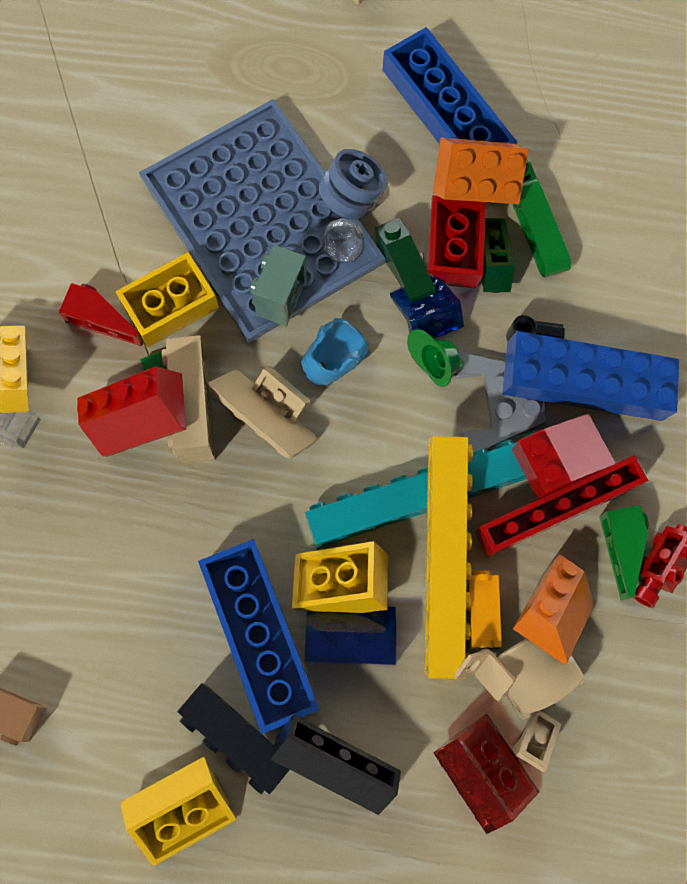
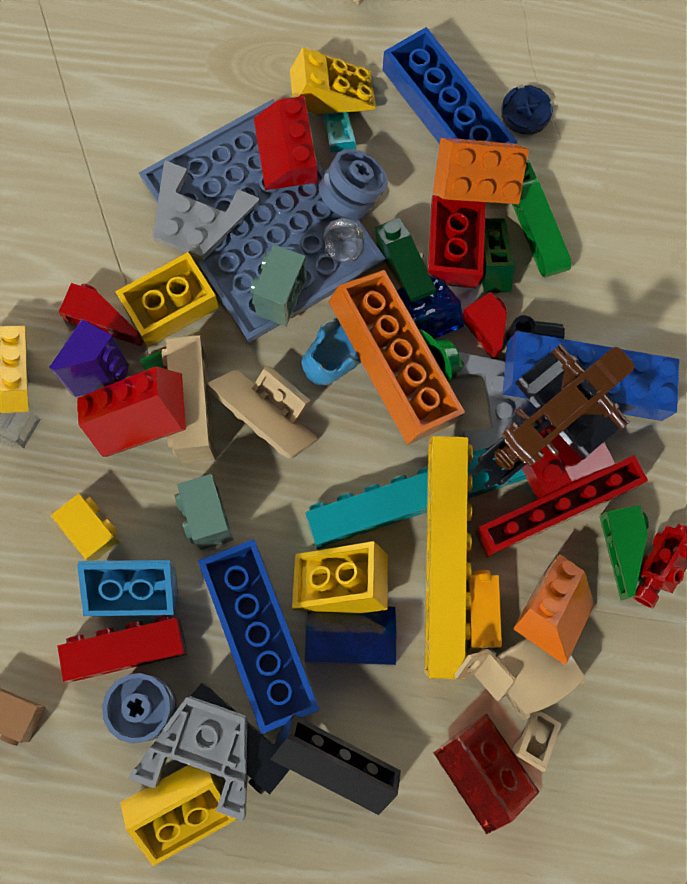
(85, 528): none -> yellow brick
(89, 360): none -> dark purple slope
(121, 649): none -> red brick
(121, 707): none -> sand blue wheel
(127, 587): none -> dark azure slope
(191, 224): none -> light grey wing
(204, 510): none -> sand green brick
(205, 739): none -> light grey wing
(286, 144): none -> red slope
(331, 84): none -> yellow slope
(339, 131): none -> teal plate
(395, 356): none -> orange brick
(487, 323): none -> red slope
(526, 109): none -> dark blue tile
(571, 401): none -> piece

